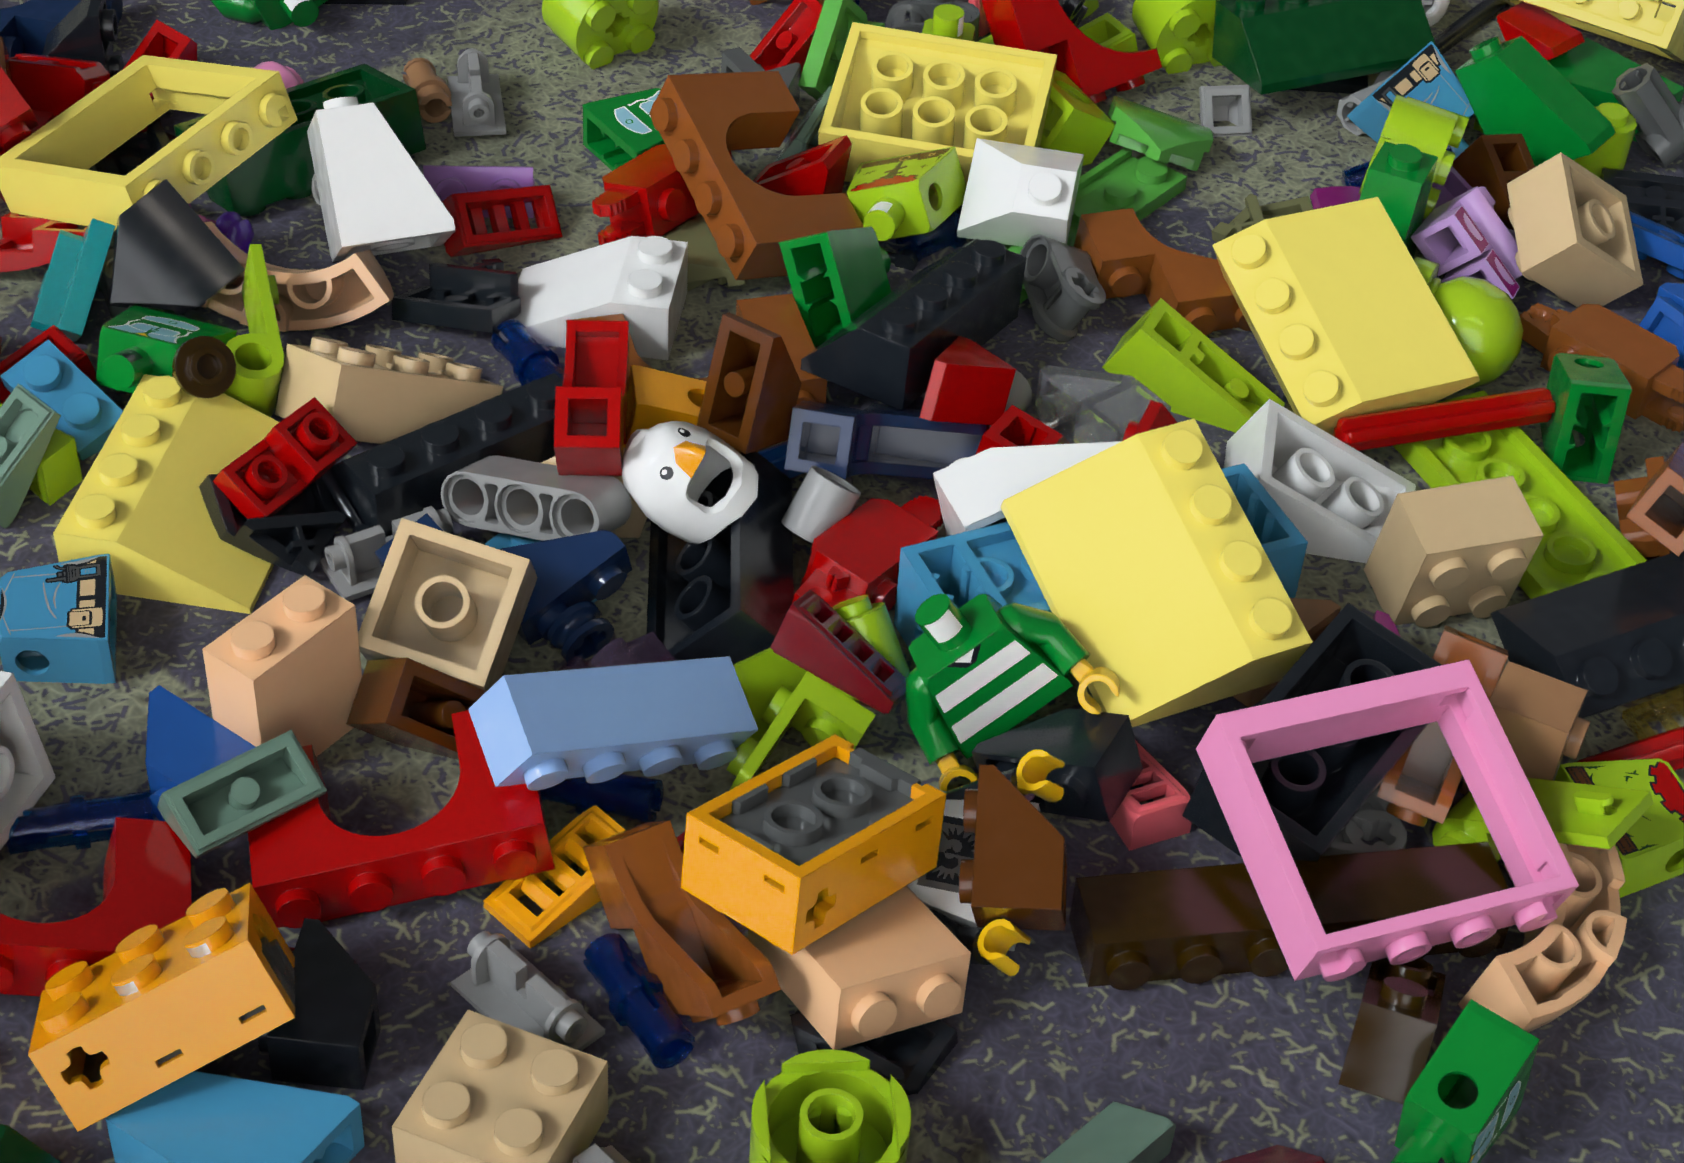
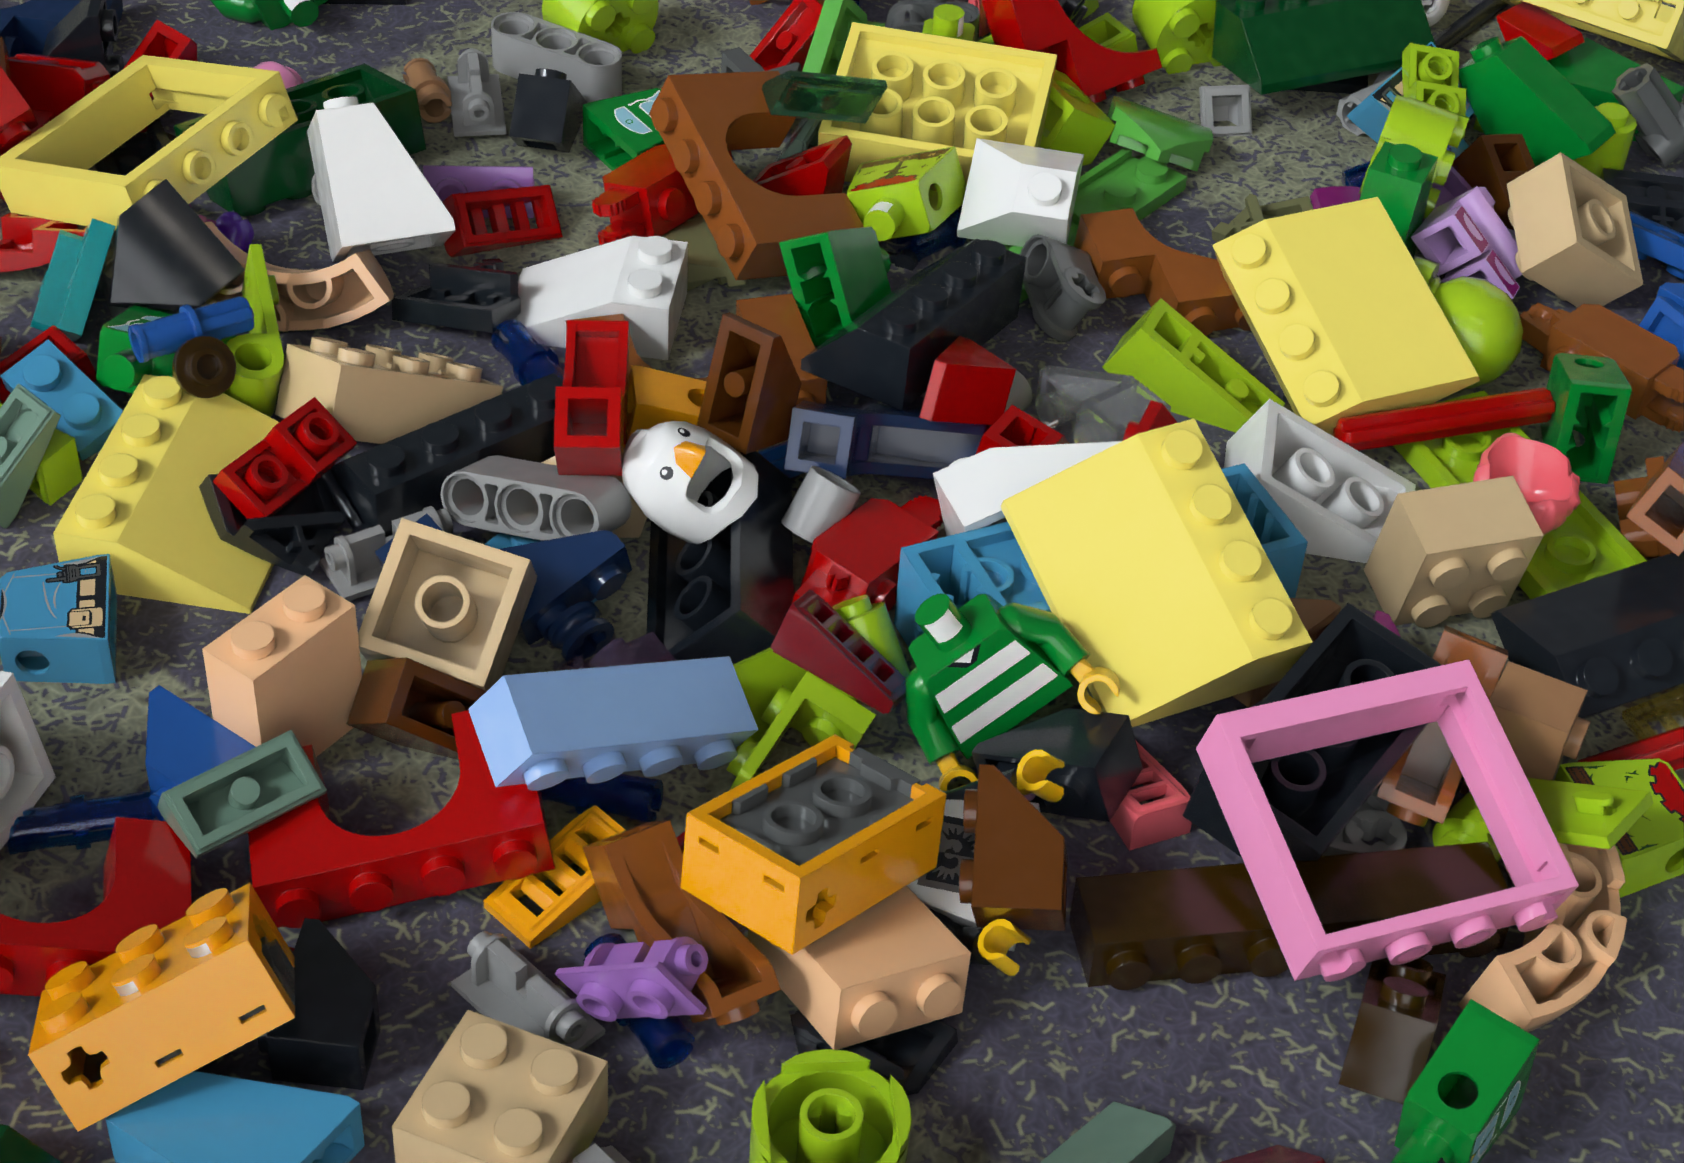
(168, 333): none -> blue axle
(530, 43): none -> light grey beam
(546, 111): none -> black slope
(638, 979): none -> medium lavender hinge
(823, 96): none -> clear green slope
(1433, 77): none -> lime slope
(1541, 474): none -> coral hair

